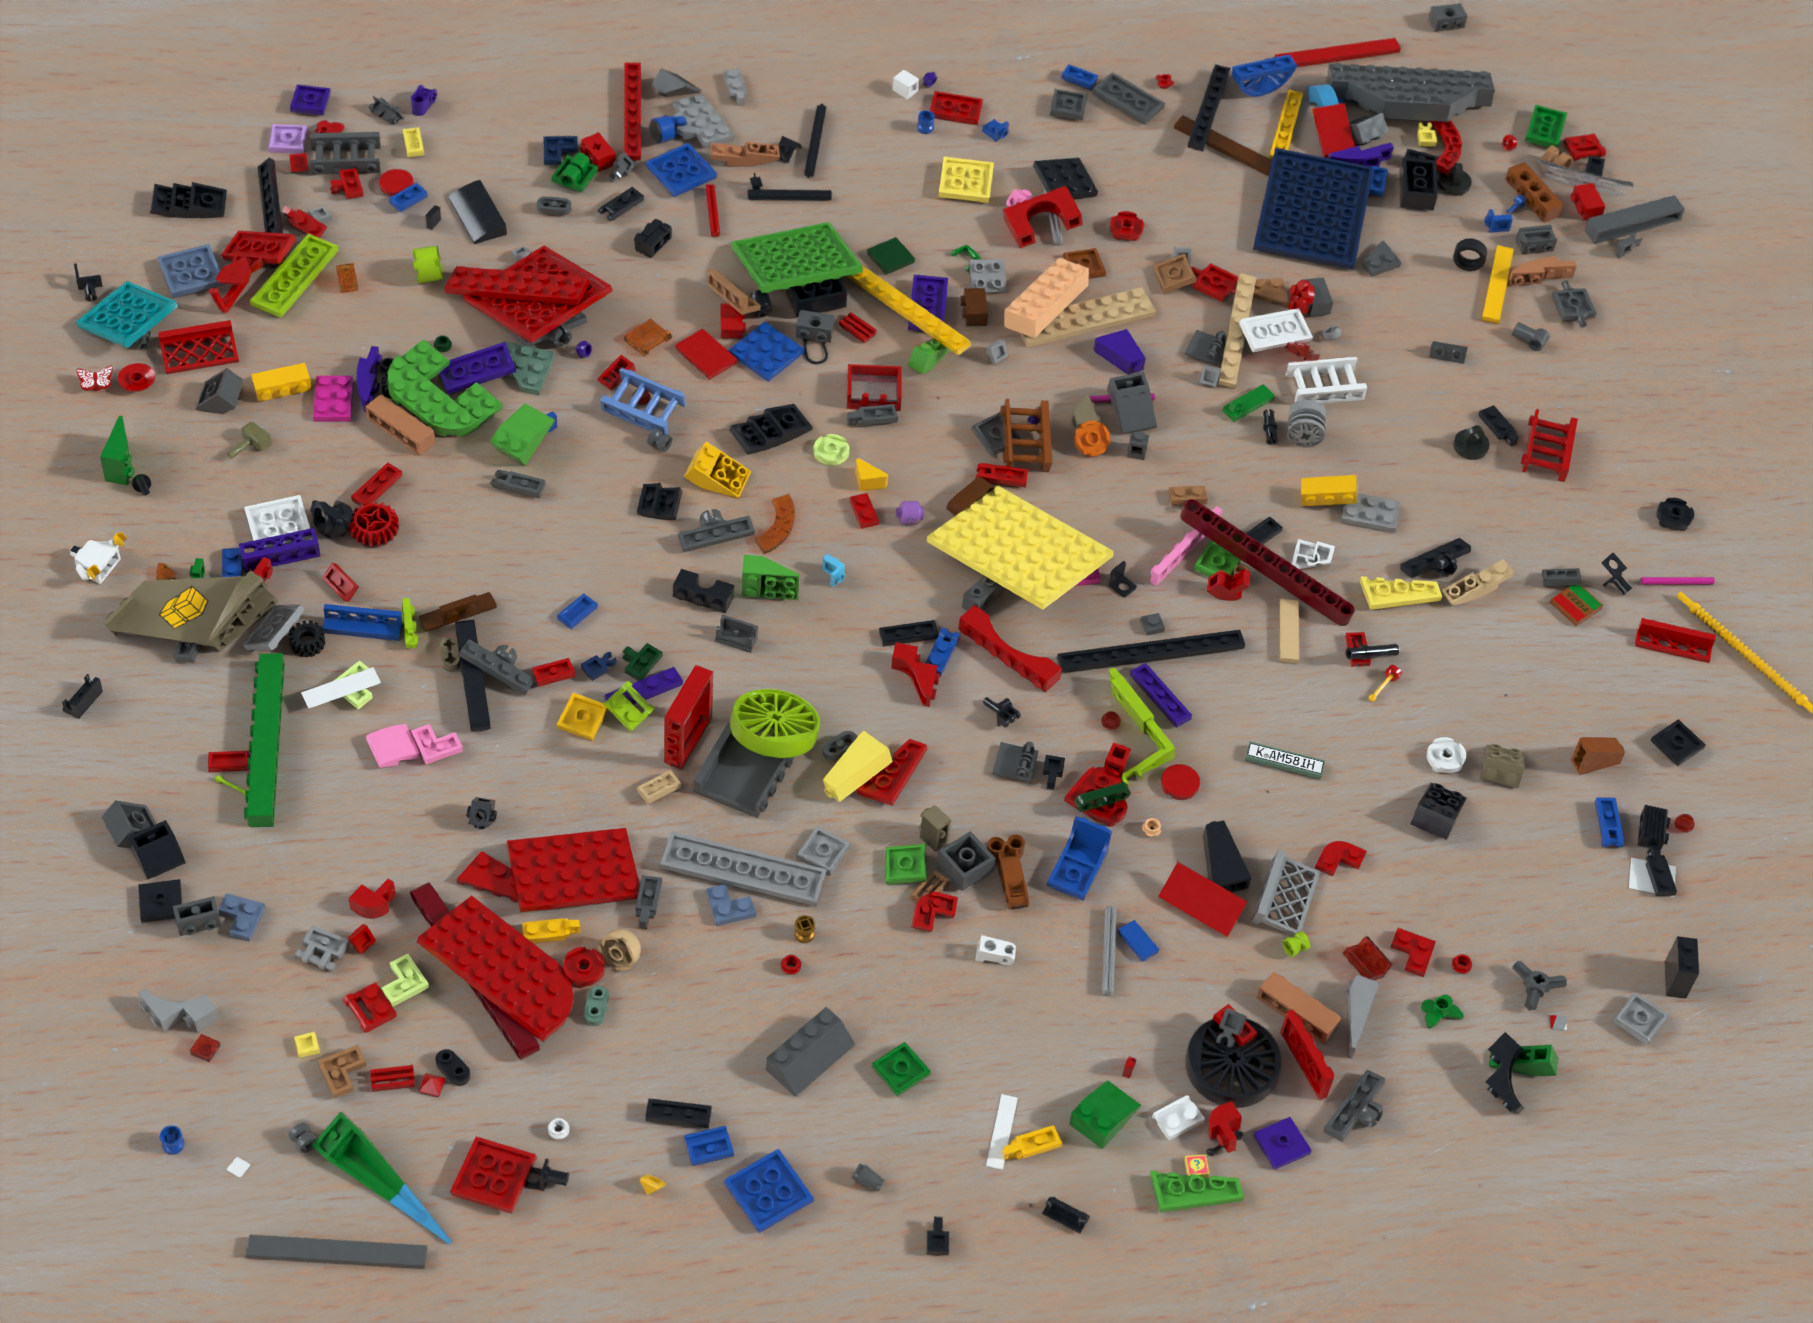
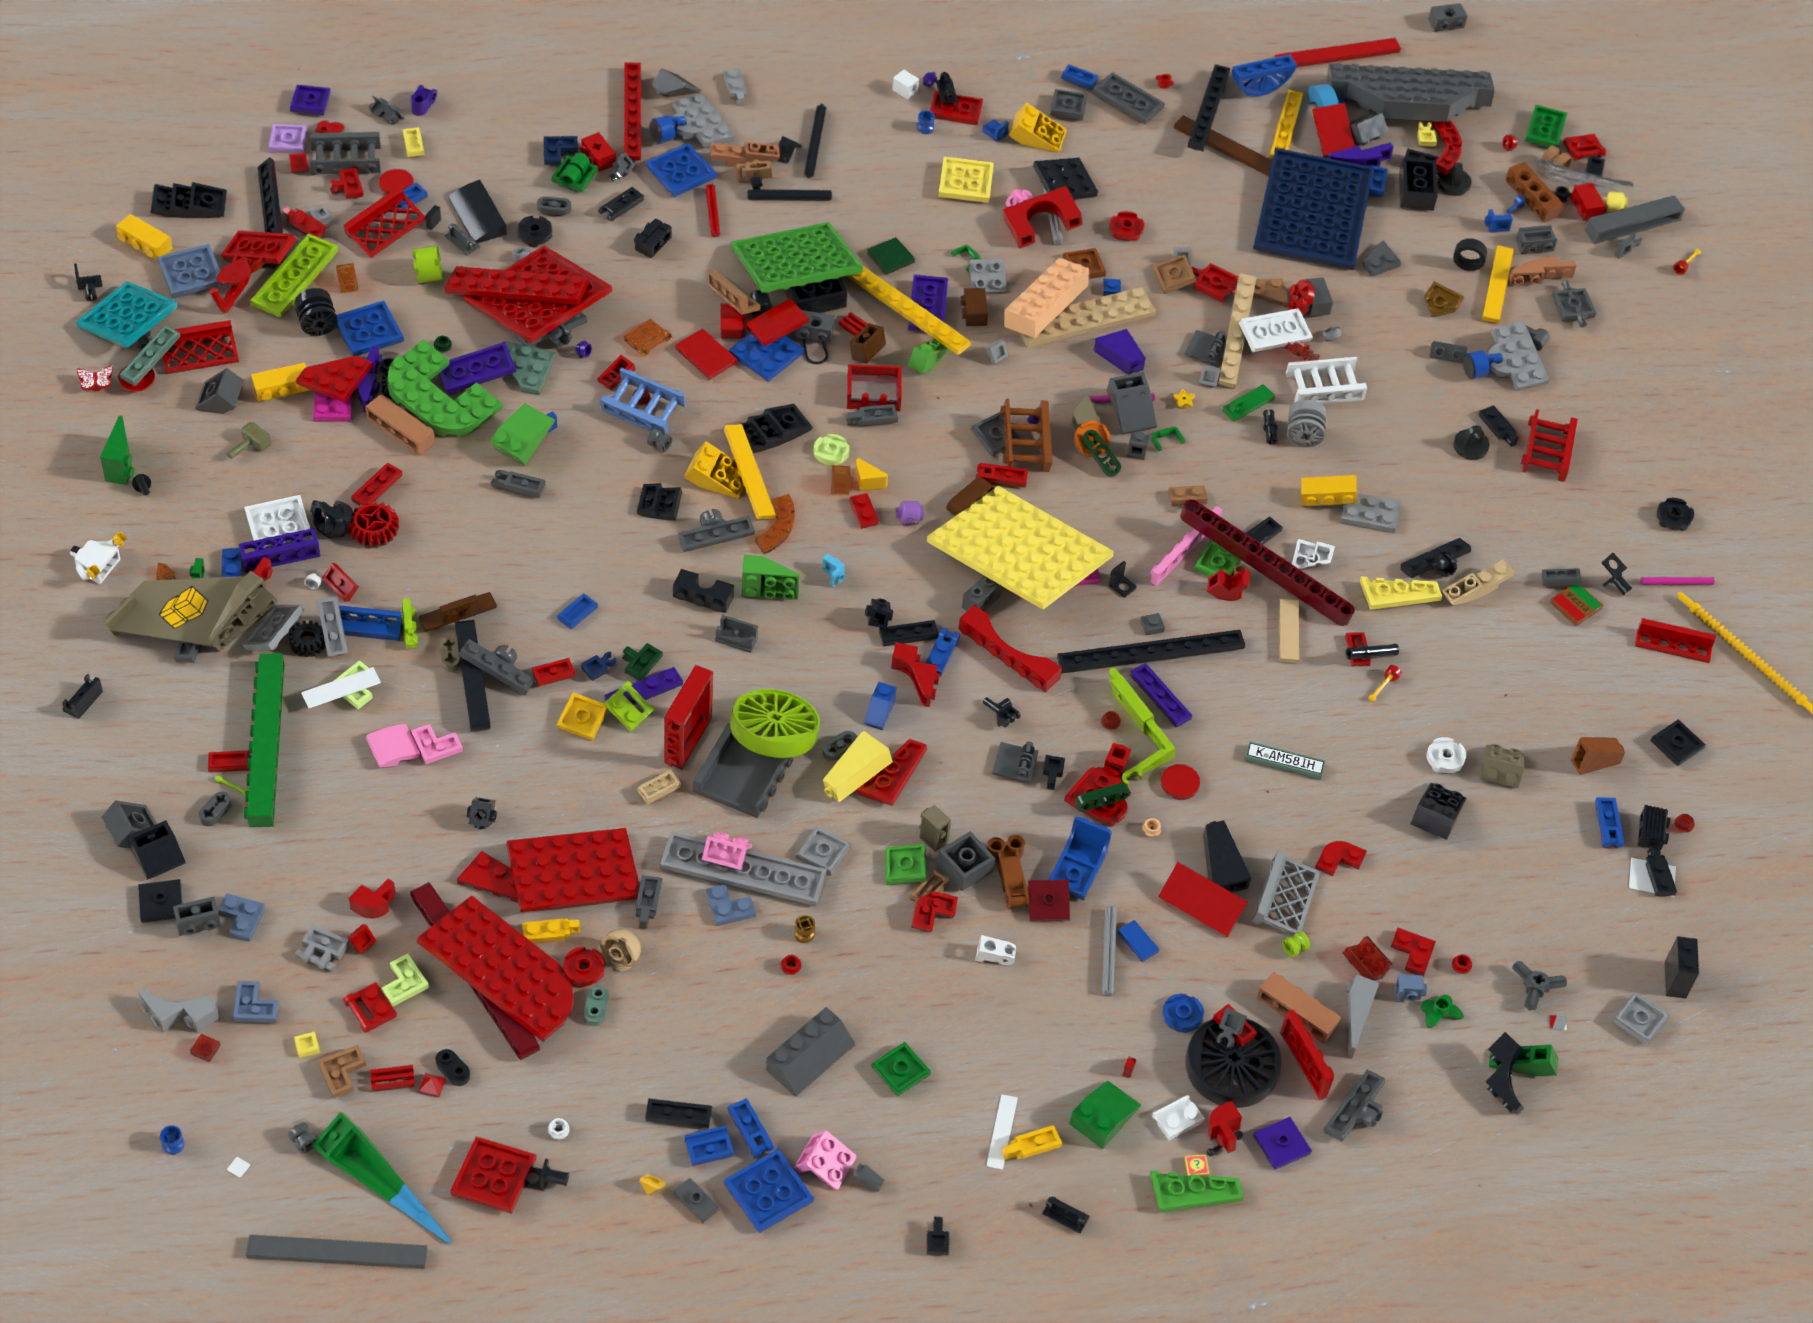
(144, 237): none -> yellow brick
(150, 355): none -> sand green tile
(212, 807): none -> dark grey beam
(249, 1008): none -> sand blue plate
(309, 584): none -> white hinge
(315, 312): none -> black wheel
(332, 626): none -> light grey plate
(335, 378): none -> red plate
(369, 327): none -> blue plate
(373, 214): none -> red fence
(461, 240): none -> dark grey hinge
(534, 238): none -> black plate
(696, 1200): none -> dark grey plate
(726, 851): none -> bright pink bracket
(749, 472): none -> yellow tile
(750, 1127): none -> blue plate
(760, 168): none -> medium nougat piece
(777, 322): none -> red tile
(826, 1159): none -> bright pink bracket
(841, 480): none -> clear orange brick
(867, 343): none -> reddish brown brick
(879, 613): none -> black brick
(880, 705): none -> blue slope
(946, 89): none -> black hinge
(1037, 130): none -> yellow slope
(1049, 900): none -> dark red plate
(1111, 286): none -> blue plate
(1113, 461): none -> dark green beam
(1164, 432): none -> green piece
(1183, 1013): none -> blue tile
(1184, 399): none -> yellow plate
(1409, 987): none -> sand blue brick
(1442, 300): none -> pearl gold plate
(1510, 356): none -> light grey plate
(1562, 193): none -> black plate
(1615, 201): none -> light yellow head
(1681, 266): none -> red hinge

